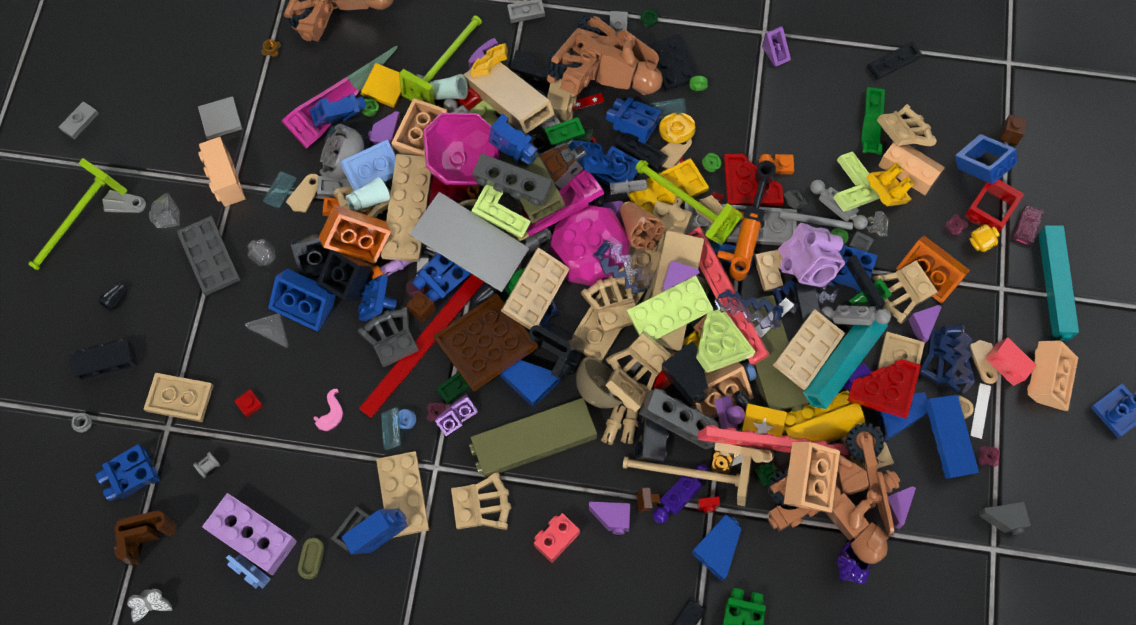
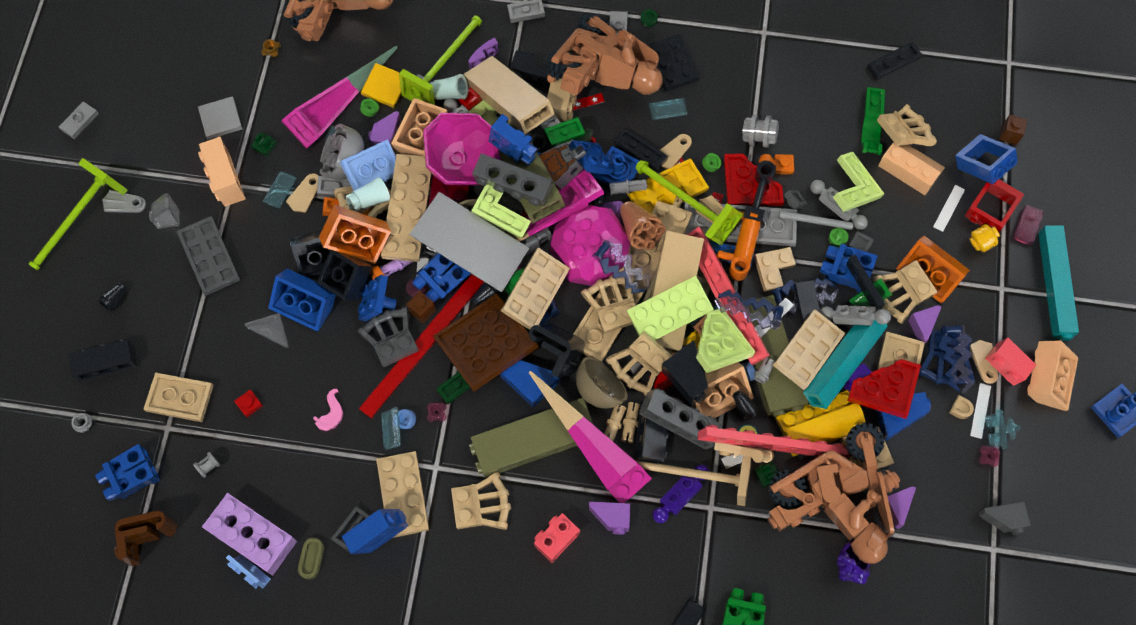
(147, 601): light grey animal -> none
(261, 252): clear head -> none
(264, 144): none -> dark green tile
(327, 113): blue hips -> none
(456, 414): medium lavender slope -> none
(473, 193): reddish brown pin -> none
(487, 62): yellow tile -> none
(614, 467): none -> dark pink plate
(625, 389): tan plate -> none
(634, 118): blue hips -> none
(646, 500): reddish brown tile -> none
(676, 274): medium lavender slope -> none
(677, 128): yellow tile -> none
(698, 83): bright green tile -> none
(708, 505): red plate -> none
(716, 466): pearl gold plate -> none
(719, 547): blue slope -> none
(729, 414): medium lavender tile -> none
(760, 130): none -> light grey piece
(764, 370): none -> light grey pin
(764, 420): yellow tile -> none
(776, 46): medium lavender slope -> none
(812, 255): lavender piece -> none
(812, 476): light nougat slope -> none
(880, 223): clear tile -> none
(889, 188): yellow plate -> none
(949, 208): none -> white sticker
(951, 436): blue tile -> none
(957, 230): clear pink plate -> none
(1000, 438): none -> clear light blue hips

